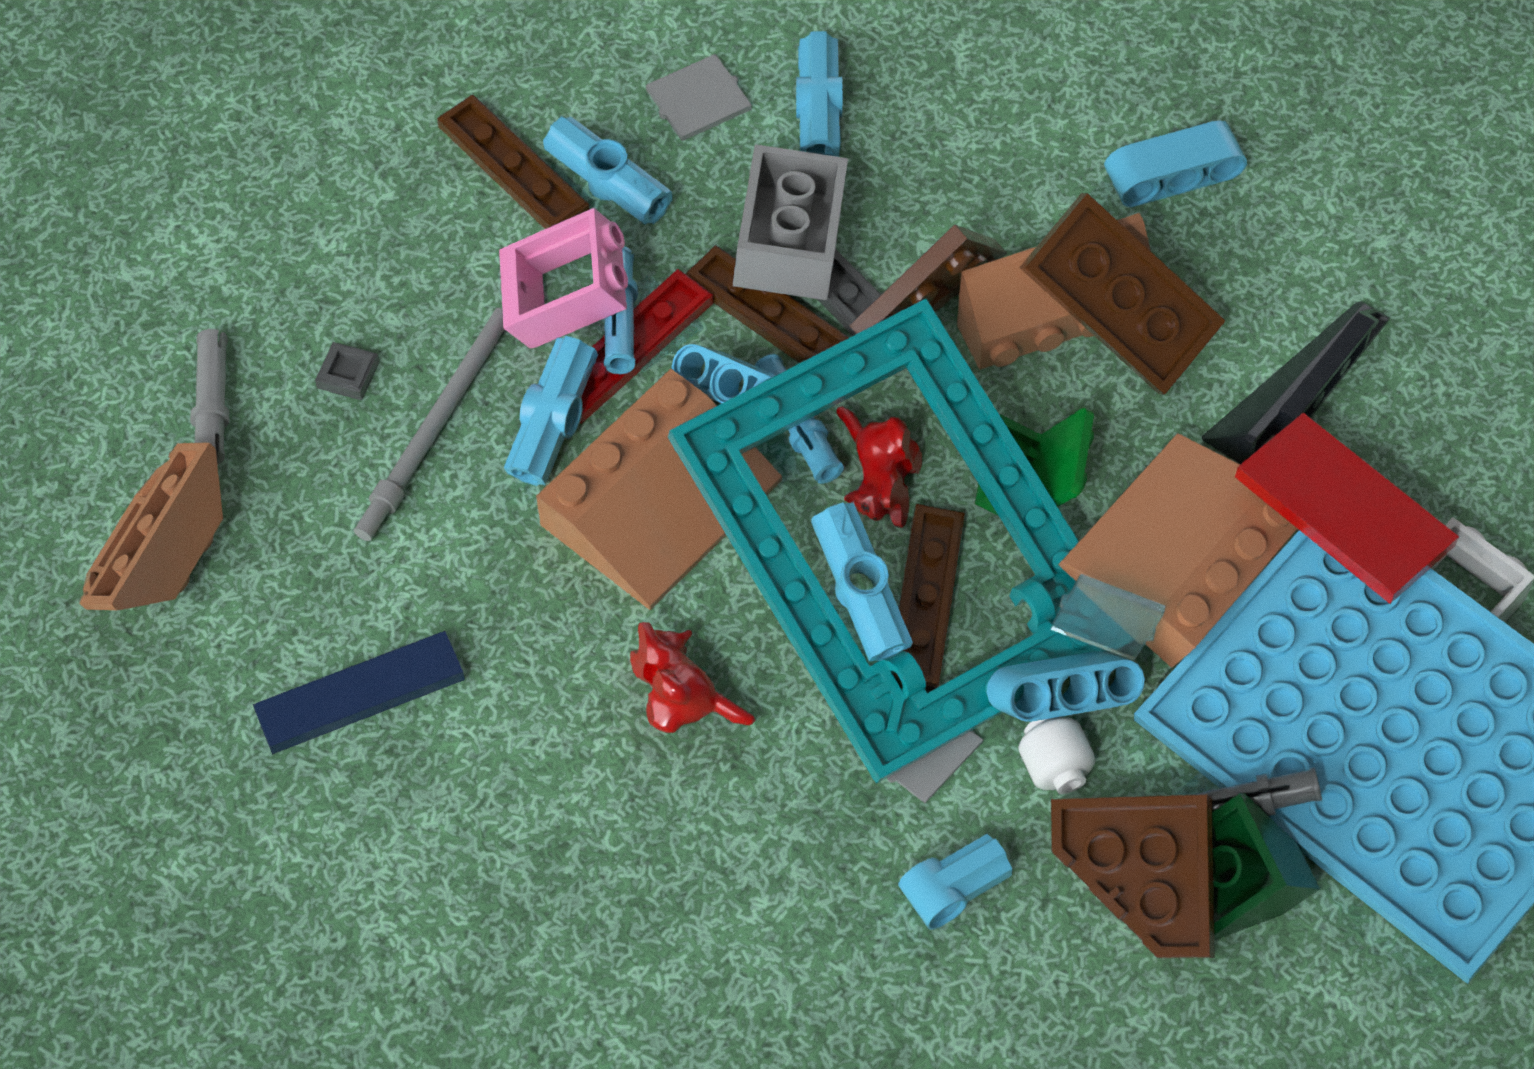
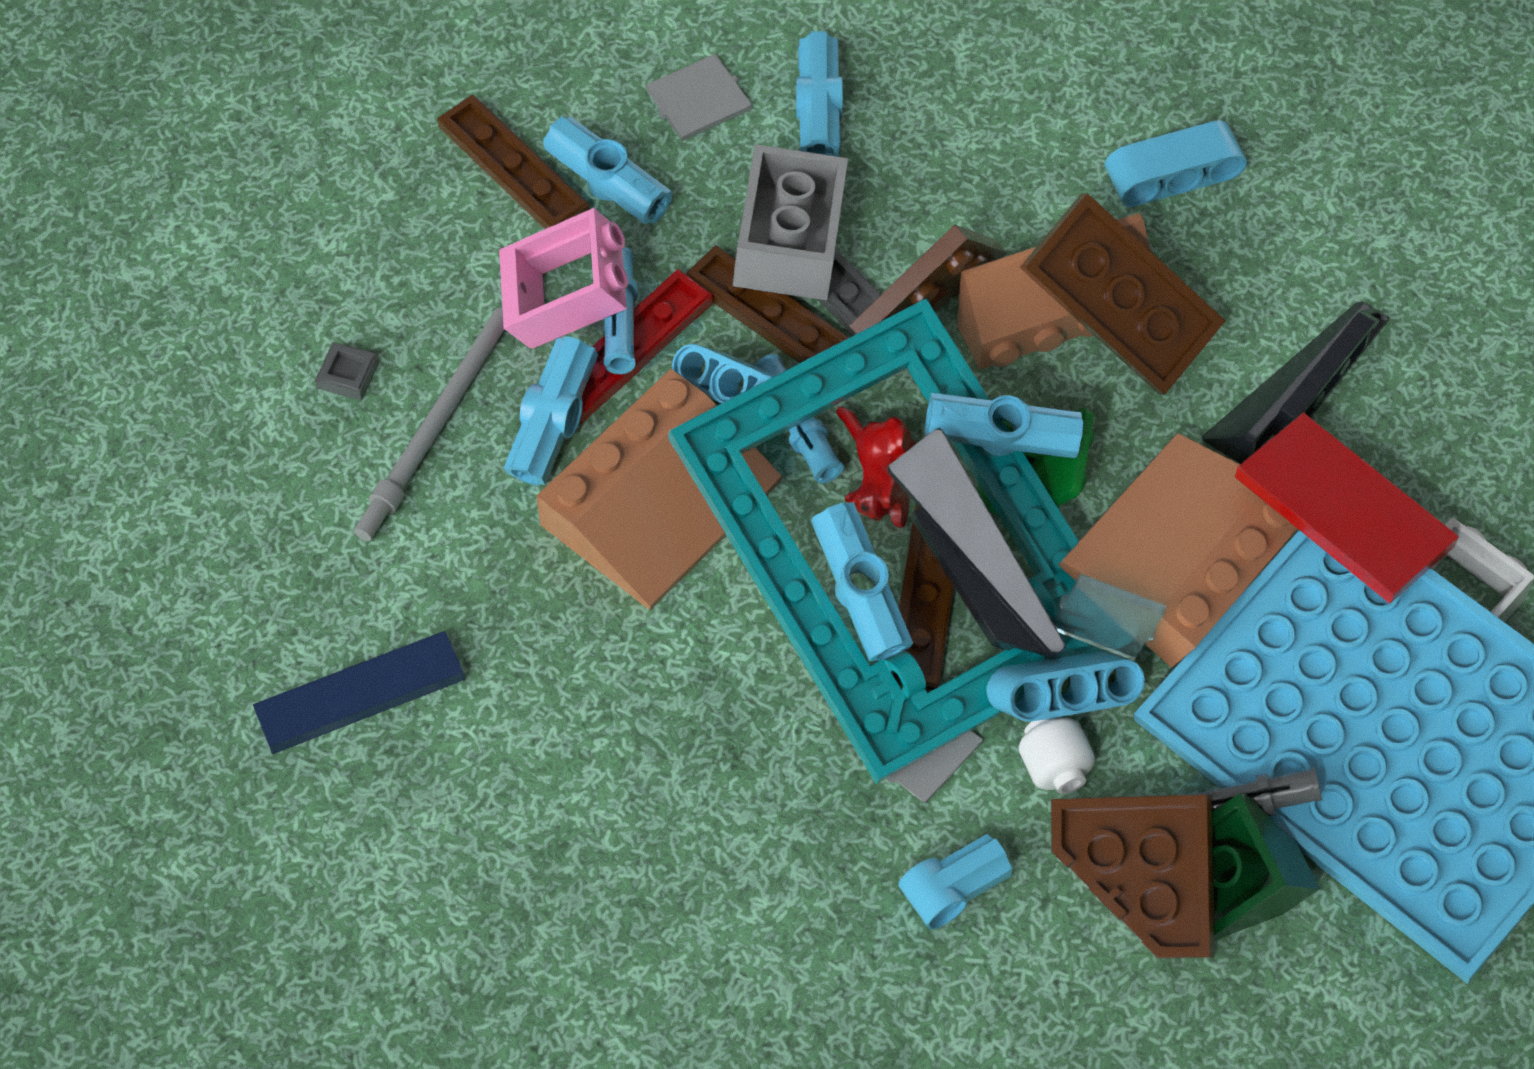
(159, 534): nougat wedge -> none
(210, 413): light grey pin -> none
(680, 688): red animal -> none
(973, 548): none -> wedge
(1035, 428): none -> medium azure piece

